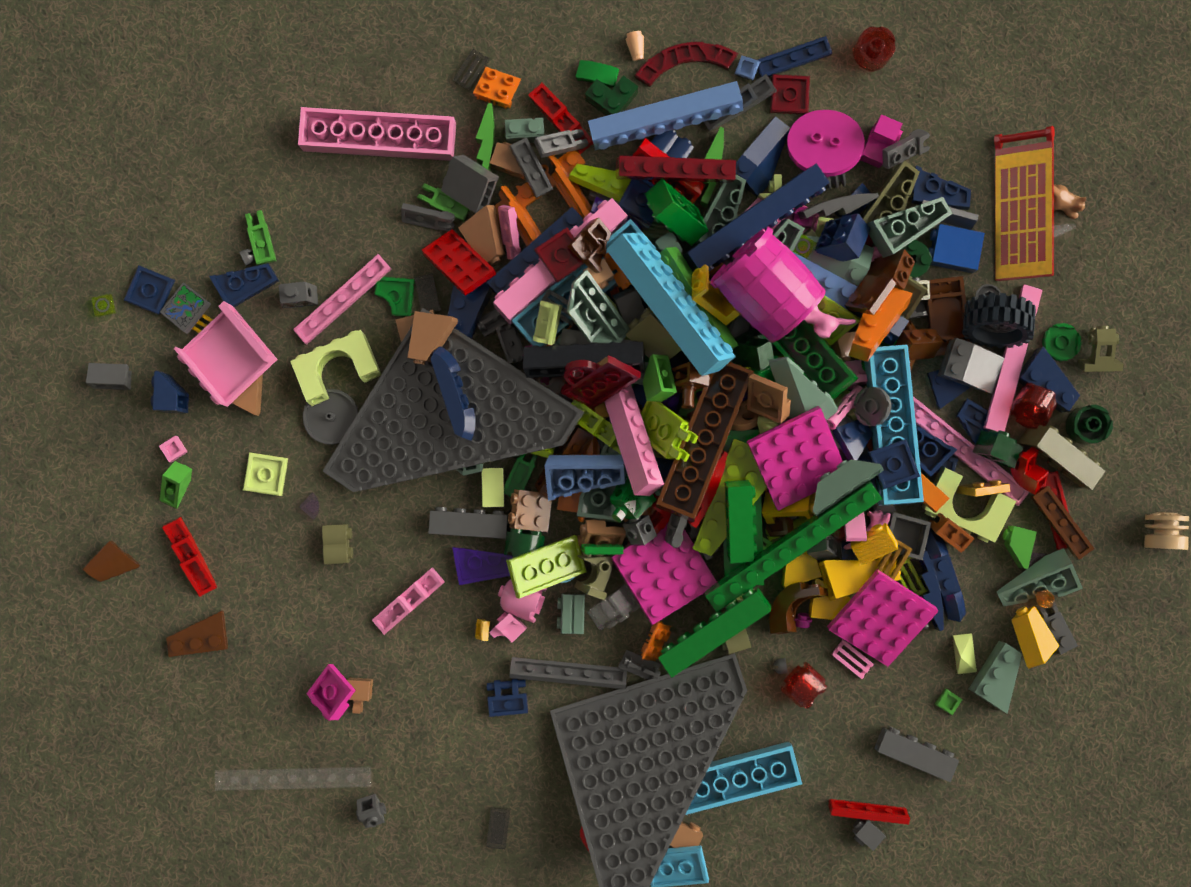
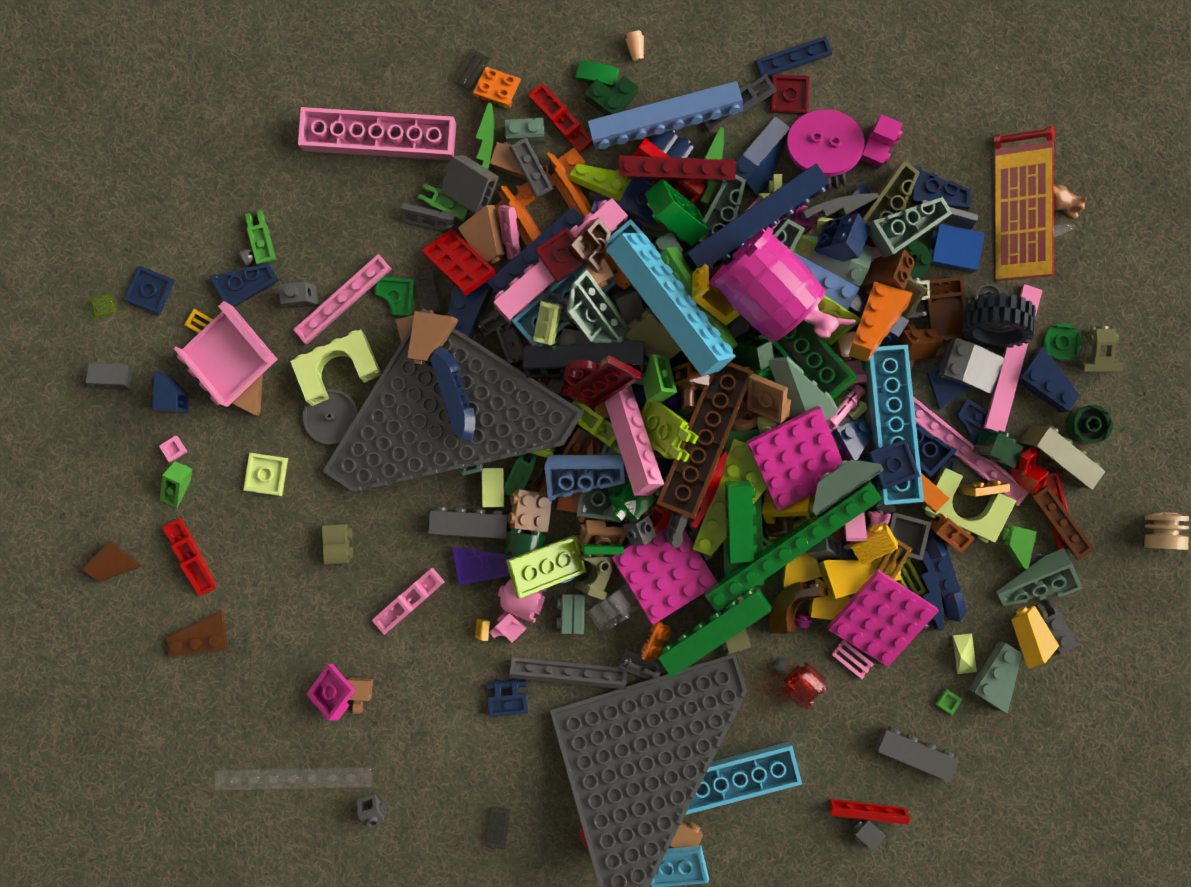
(185, 308): tile -> none
(311, 506): tile -> none
(560, 142): dark grey hinge -> none
(682, 54): dark red tile -> none
(747, 67): medium blue tile -> none
(870, 294): reddish brown plate -> none
(871, 58): clear red brick -> none
(872, 406): dark grey tile -> none
(905, 148): dark grey plate -> none
(1033, 406): clear red brick -> none
(1045, 599): clear orange plate -> none

